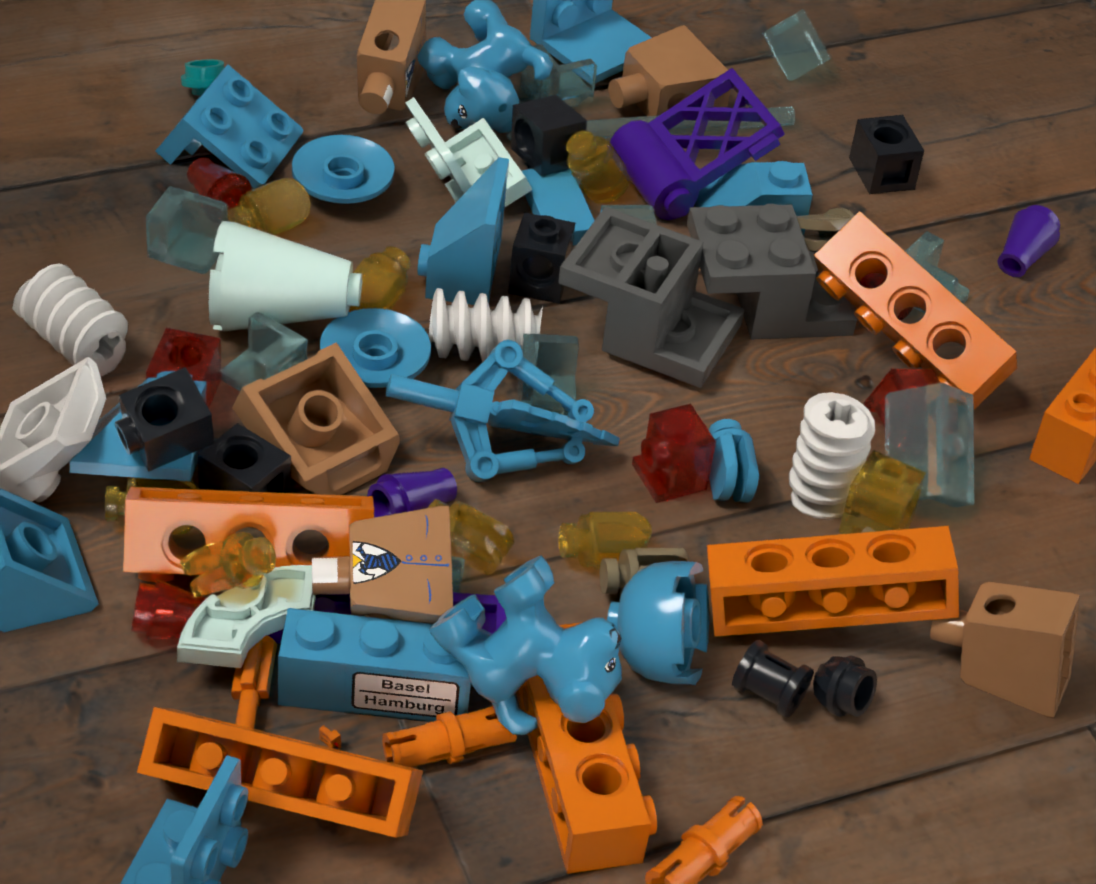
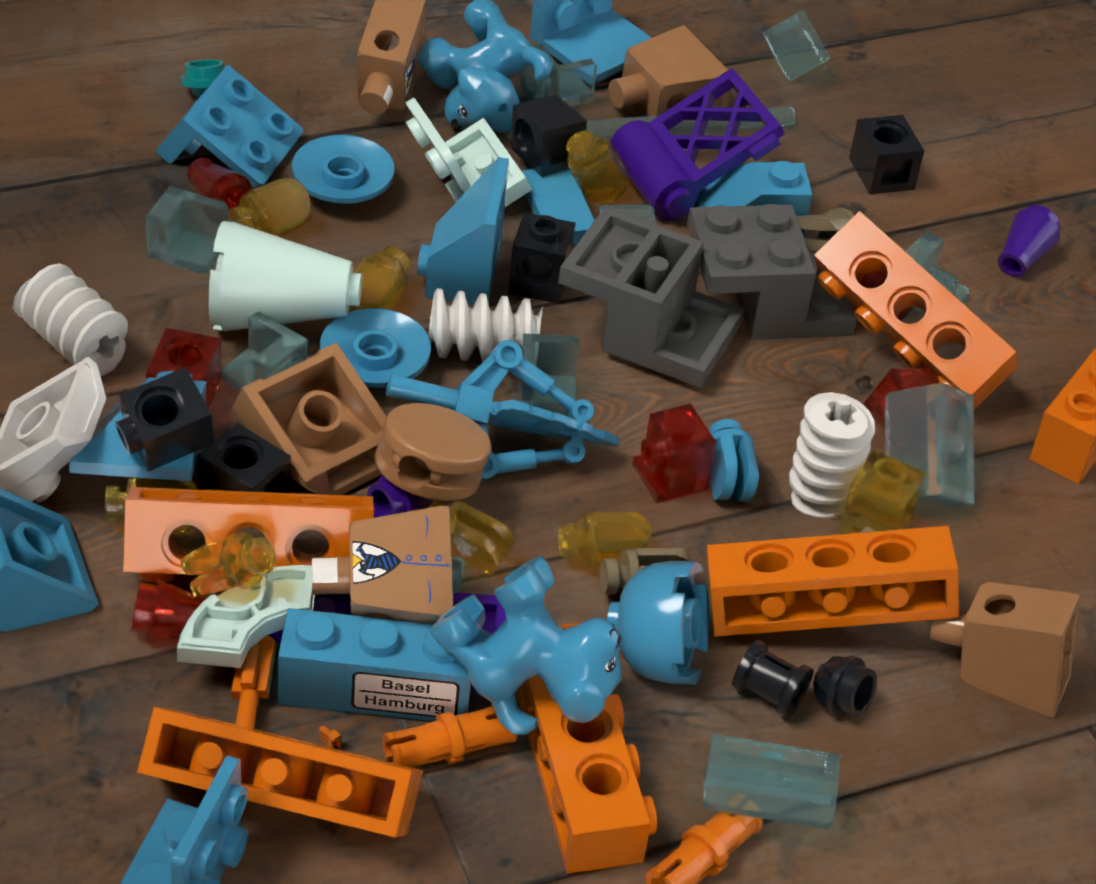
(432, 452): none -> medium nougat head
(771, 781): none -> clear light blue panel

